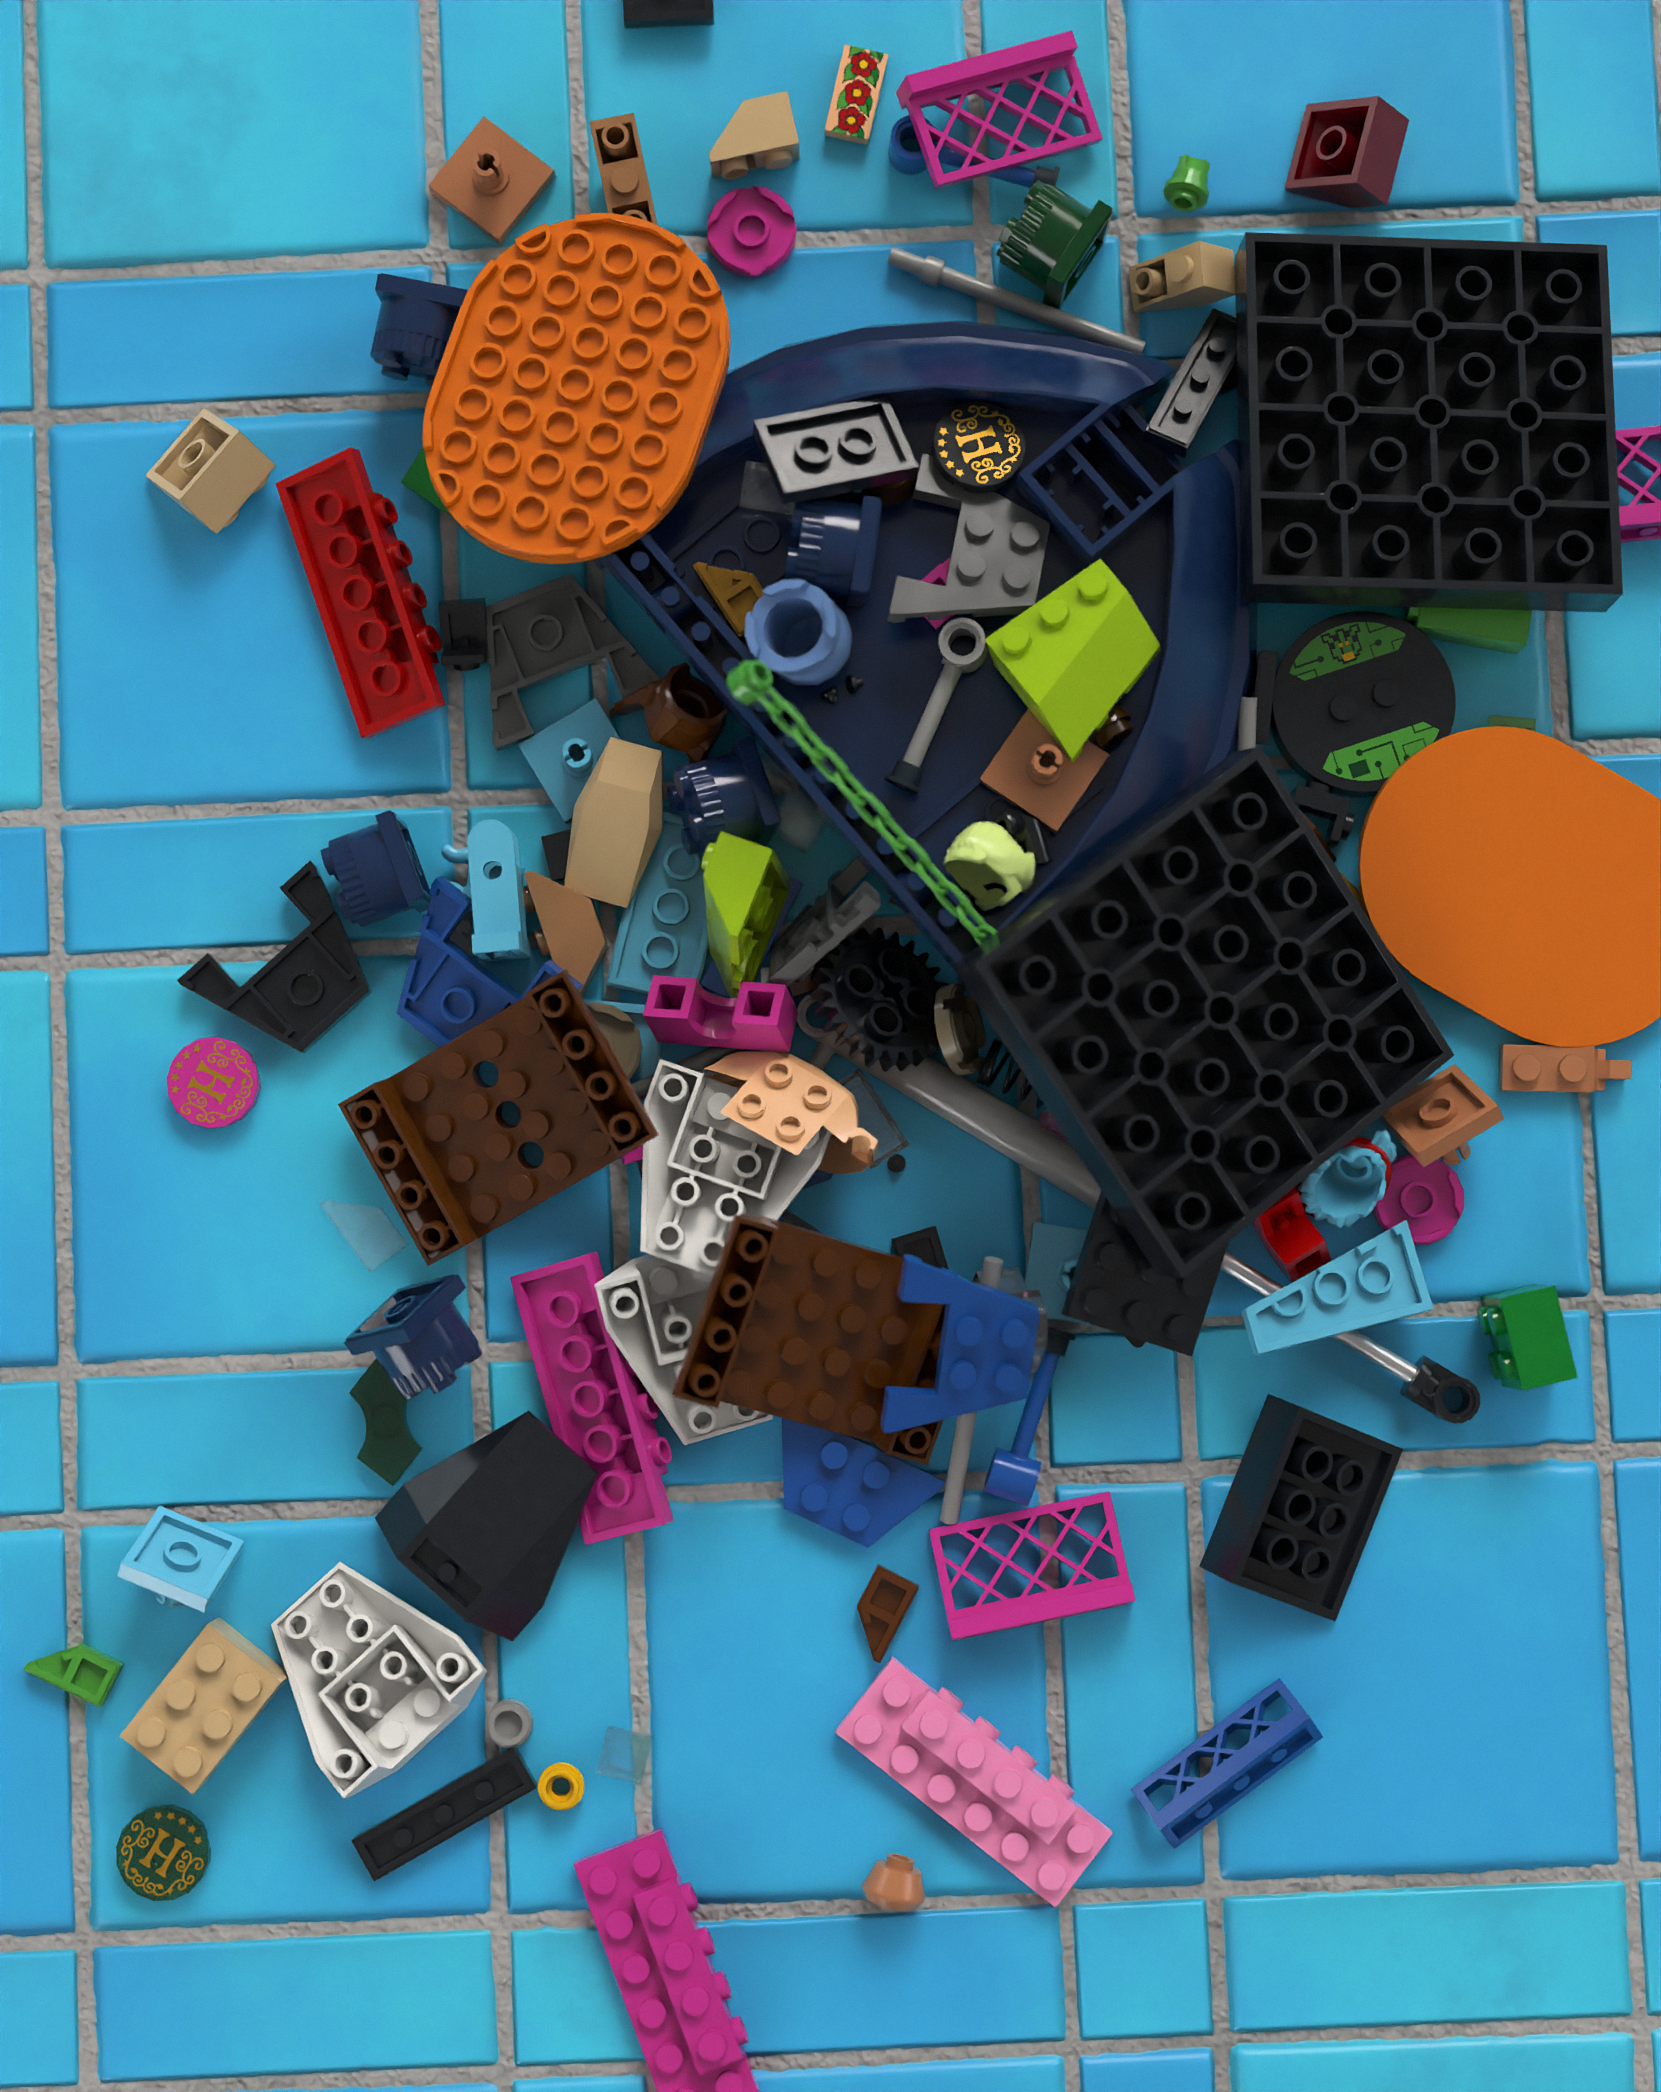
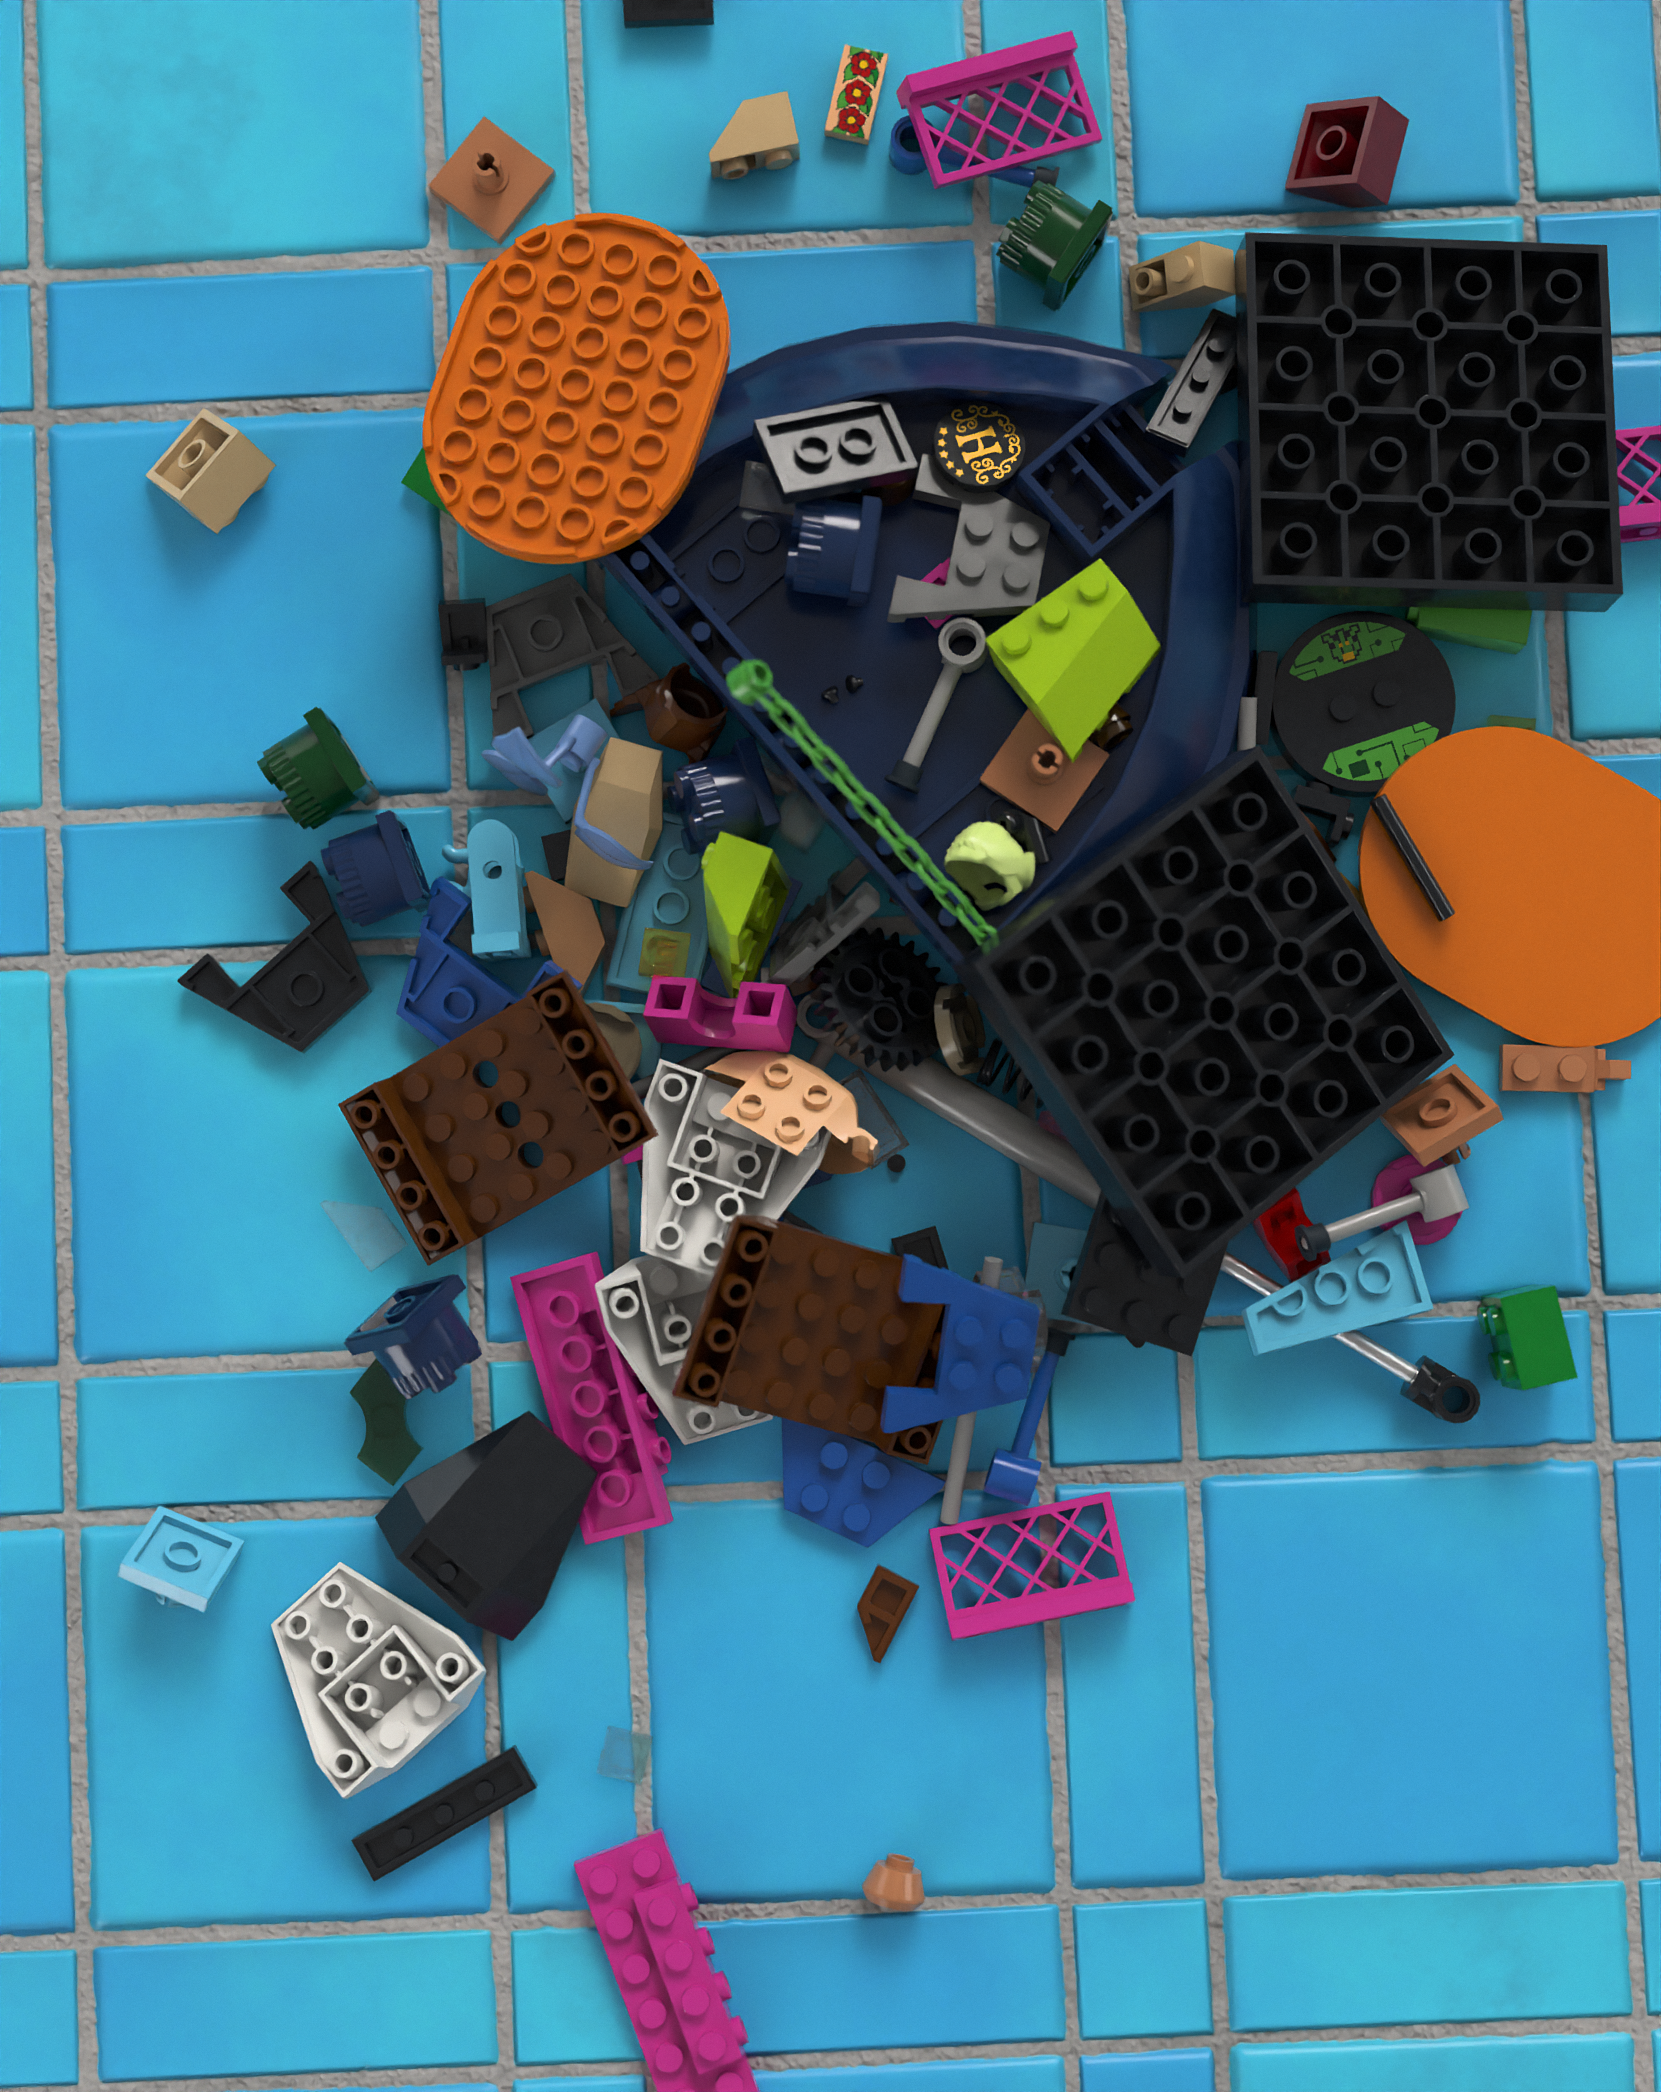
(79, 1671): bright green tile -> none
(163, 1852): clear green tile -> none
(205, 1705): tan brick -> none
(213, 1082): dark pink tile -> none
(317, 772): none -> dark green piece
(364, 592): red plate -> none
(413, 326): dark blue piece -> none
(509, 1723): light grey tile -> none
(557, 1800): yellow plate -> none
(575, 749): none -> medium blue plant
(622, 167): medium nougat slope -> none
(664, 953): none -> clear yellow tile
(732, 592): pearl gold tile -> none
(751, 231): dark pink tile -> none
(799, 633): medium blue tile -> none
(934, 271): light grey bar -> none
(975, 1780): bright pink plate -> none
(1188, 184): bright green hose -> none
(1235, 1776): blue fence -> none
(1300, 1508): black slope -> none
(1350, 1181): medium azure hair -> none
(1412, 857): none -> black bar
(1433, 1194): none -> light grey piece

